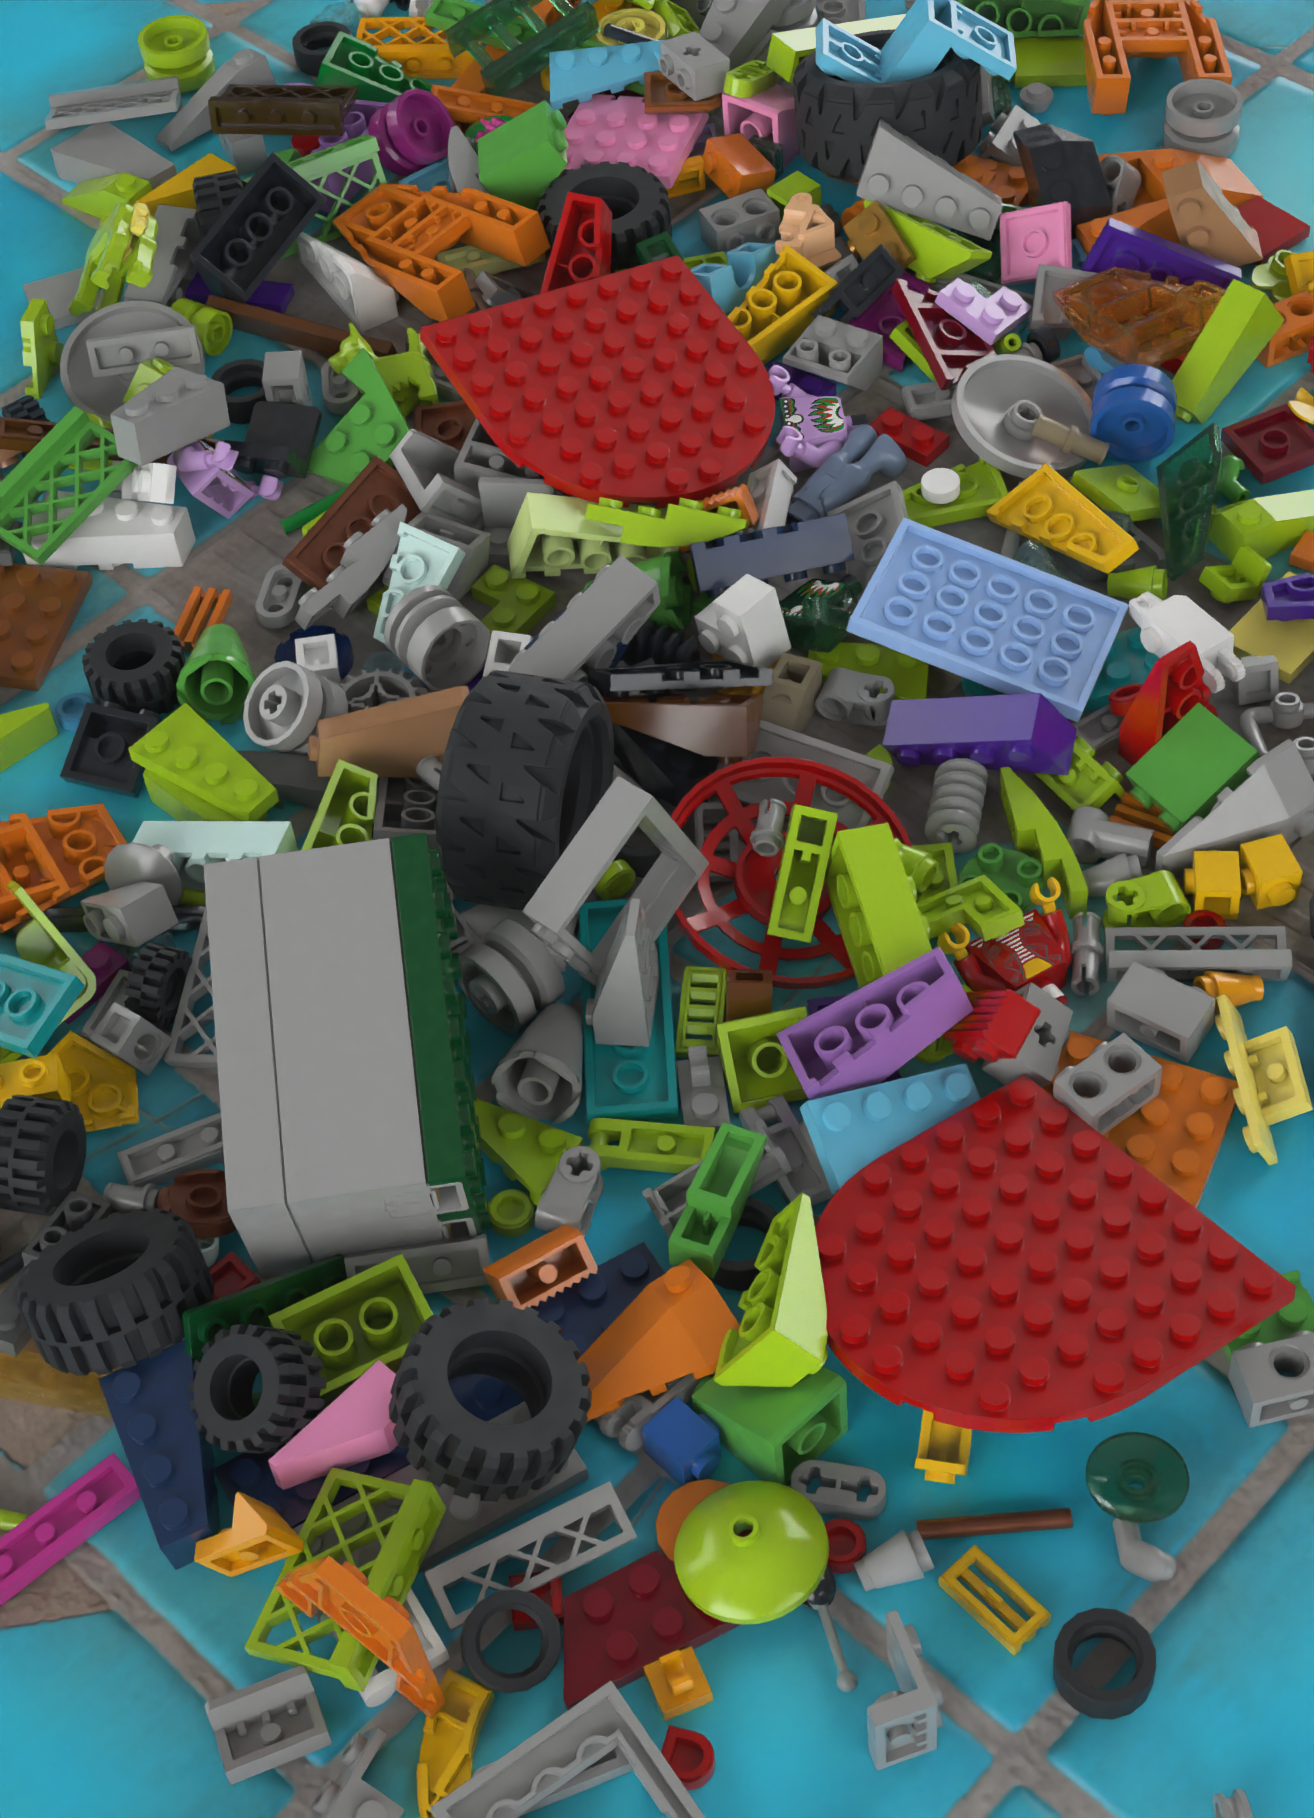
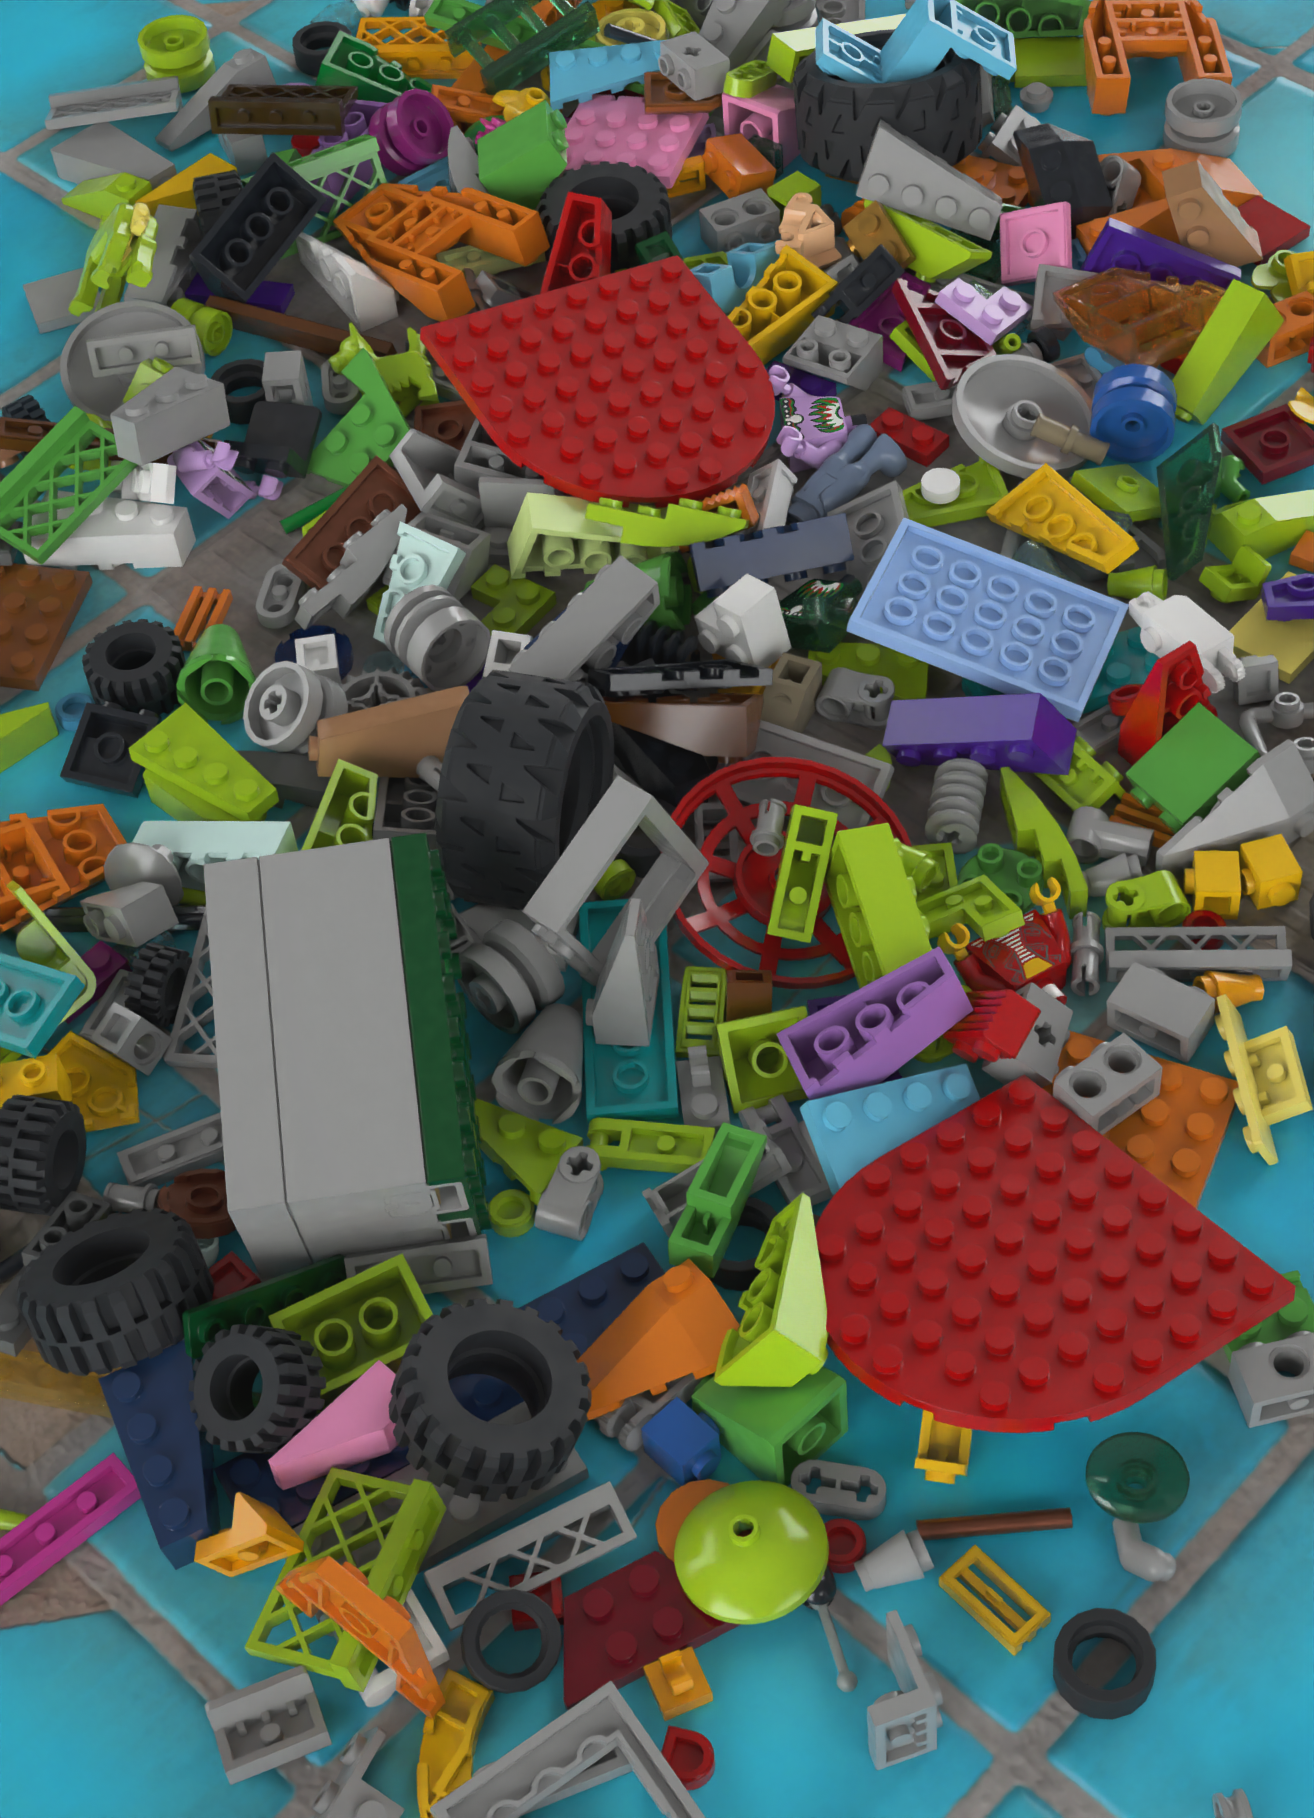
(40, 345): lime wing -> none
(519, 101): none -> yellow plate
(541, 1268): orange brick -> none

